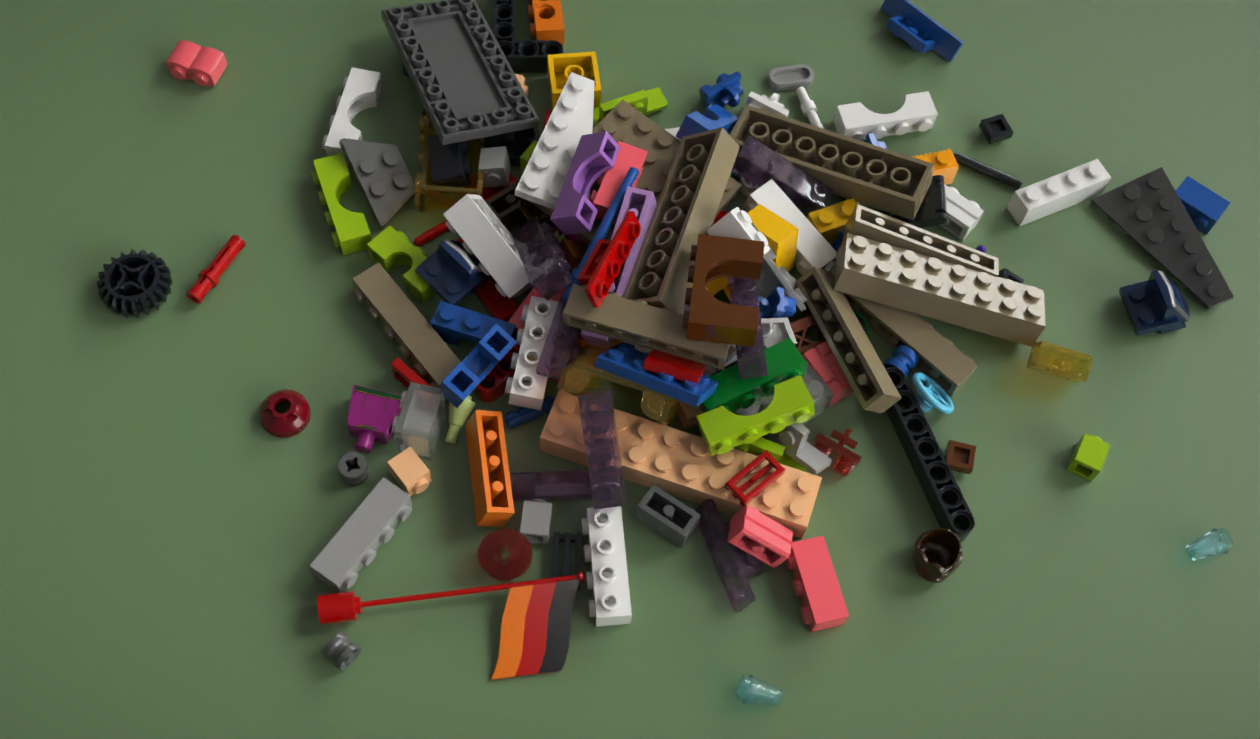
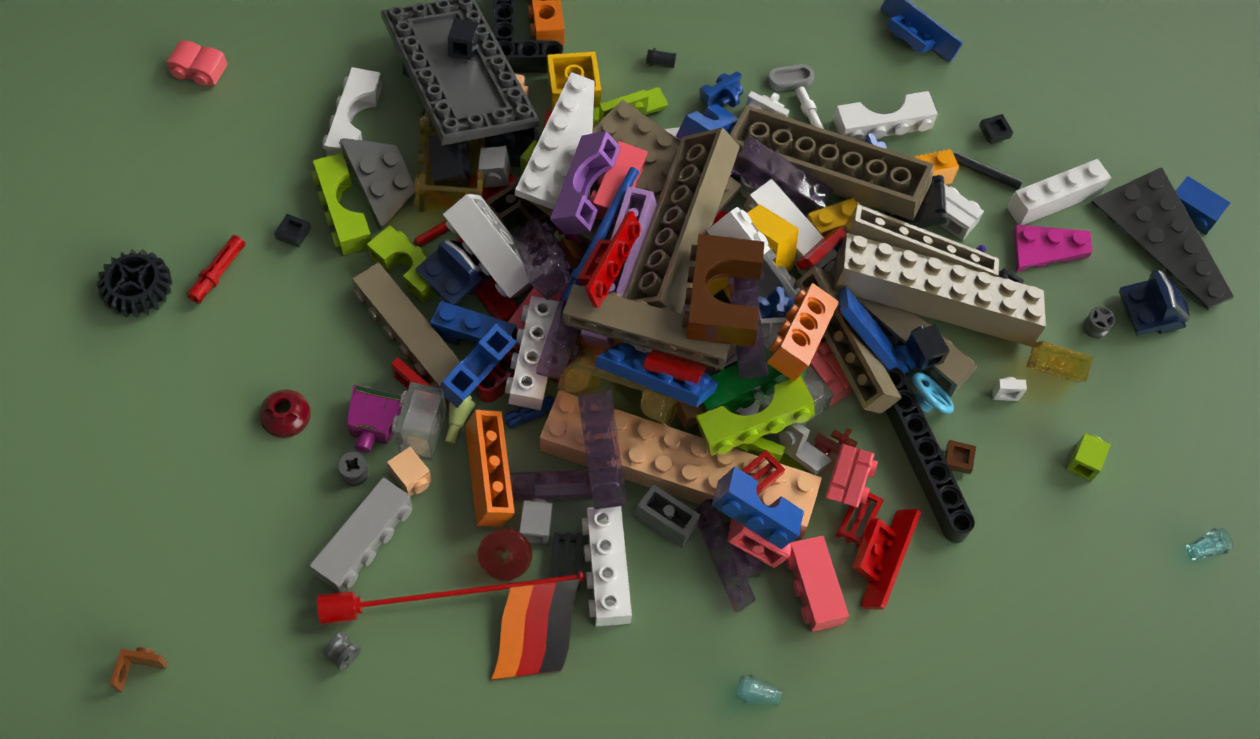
(141, 656): none -> dark orange bracket
(292, 230): none -> black plate
(463, 39): none -> black brick
(660, 58): none -> black pin
(739, 500): none -> blue arch
(802, 331): none -> orange brick
(821, 249): none -> red tile
(850, 476): none -> coral brick
(851, 537): none -> red tile
(867, 328): none -> blue tile
(882, 555): none -> red bracket
(927, 347): none -> black brick
(937, 554): dark brown hair -> none
(1009, 389): none -> white plate
(1047, 245): none -> dark pink wing
(1101, 316): none -> dark grey wheel

